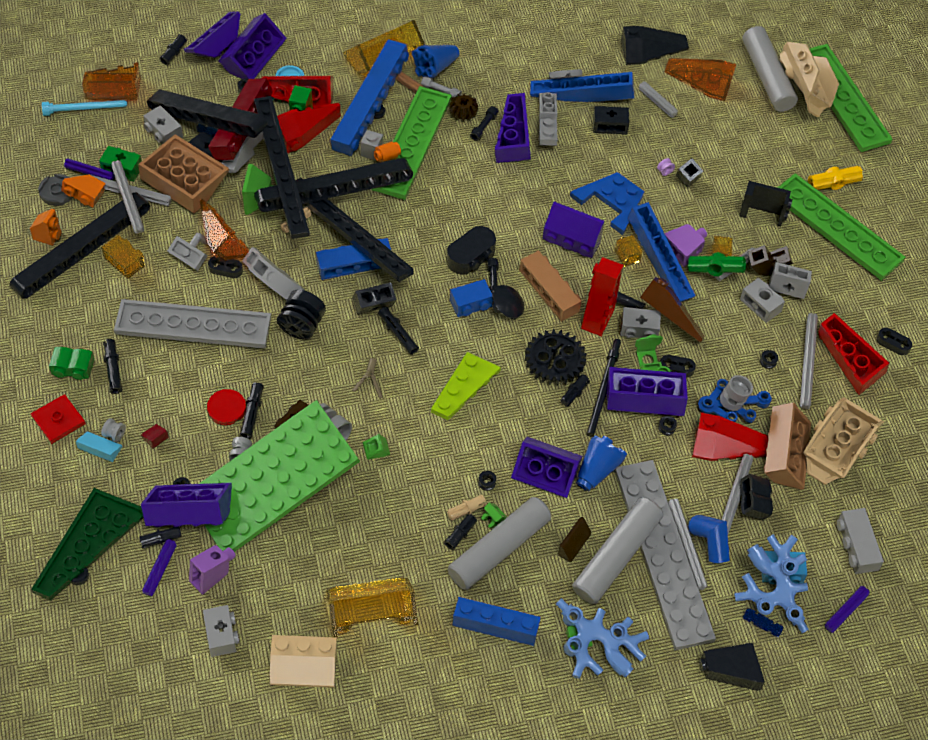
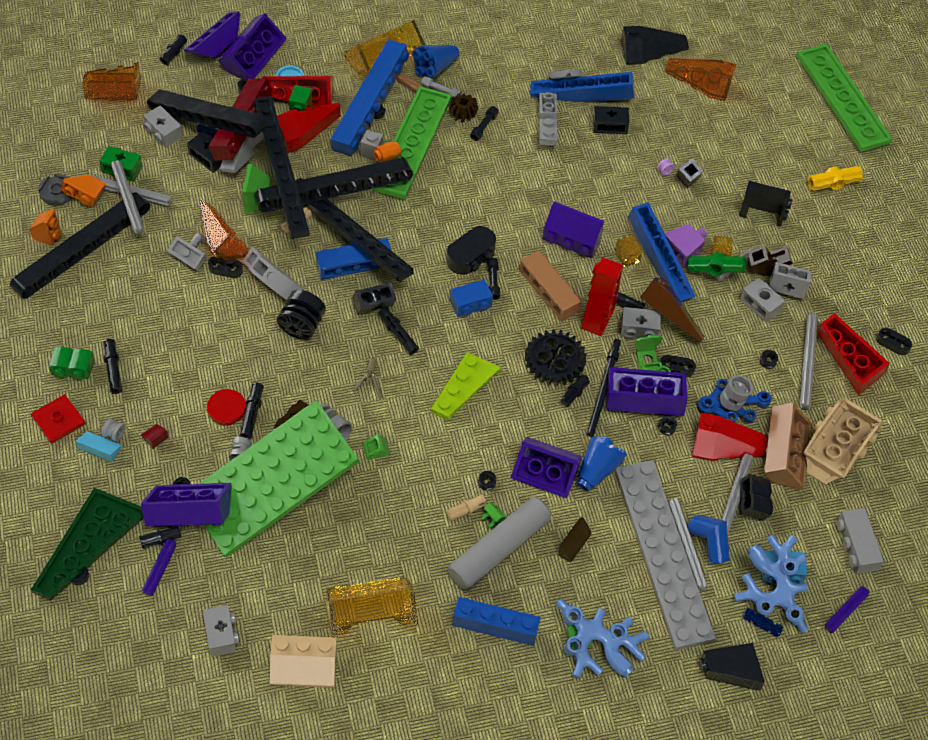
(49, 108): medium azure piece -> none
(88, 169): dark purple axle -> none
(123, 256): clear yellow brick -> none
(182, 172): medium nougat slope -> none
(193, 323): light grey plate -> none
(209, 567): medium lavender torso -> none
(460, 531): black axle -> none
(508, 302): black dish -> none
(513, 135): dark purple wedge -> none
(615, 192): blue wing -> none
(617, 550): light grey cylinder -> none
(658, 99): light grey axle -> none
(769, 69): light grey cylinder -> none
(811, 75): tan slope -> none
(842, 228): bright green plate -> none

